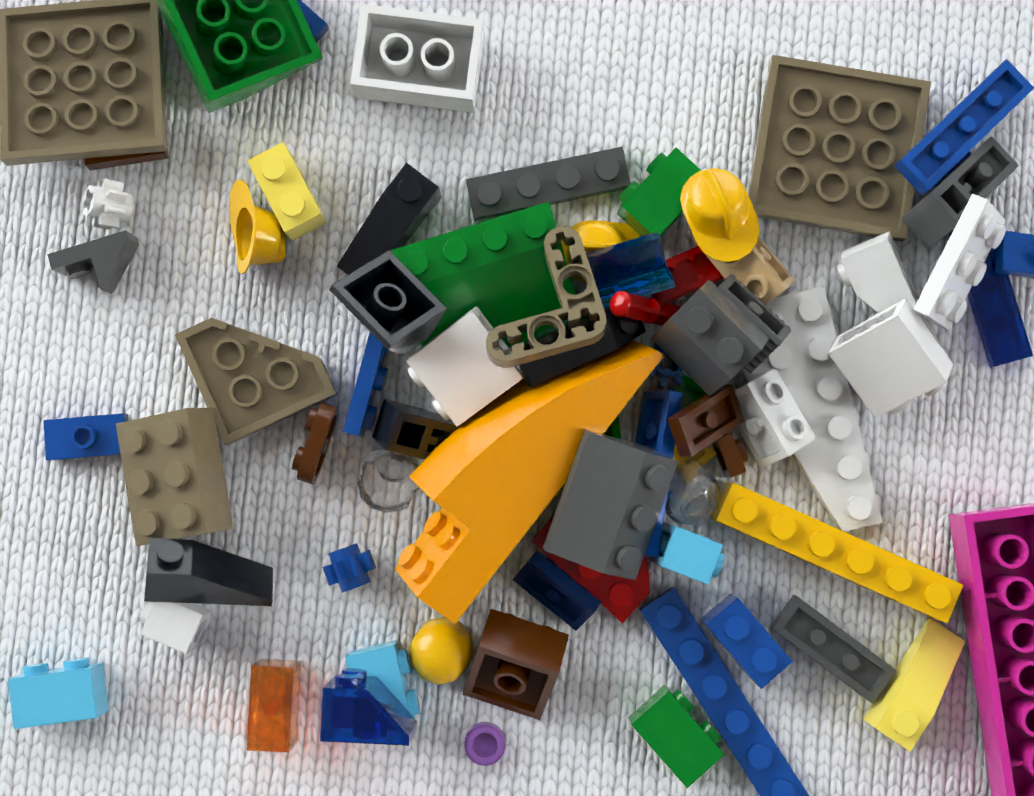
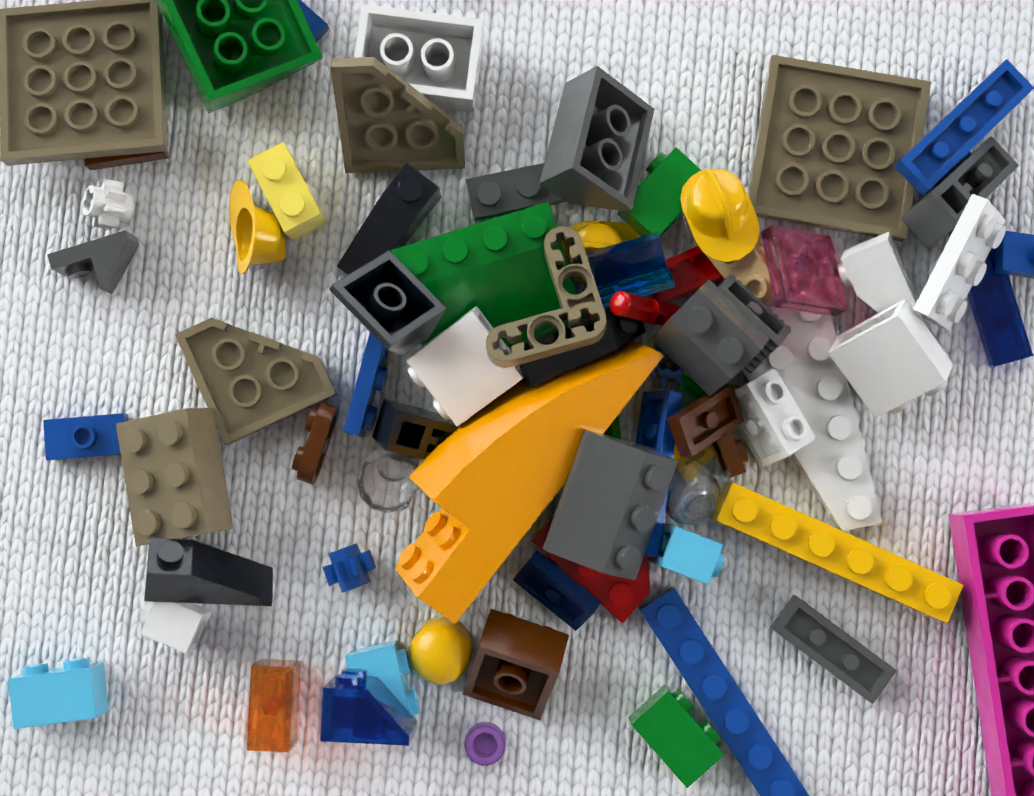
(390, 122): none -> dark tan plate
(597, 143): none -> dark grey slope
(746, 640): blue brick -> none
(803, 271): none -> clear pink plate
(917, 686): light yellow slope -> none

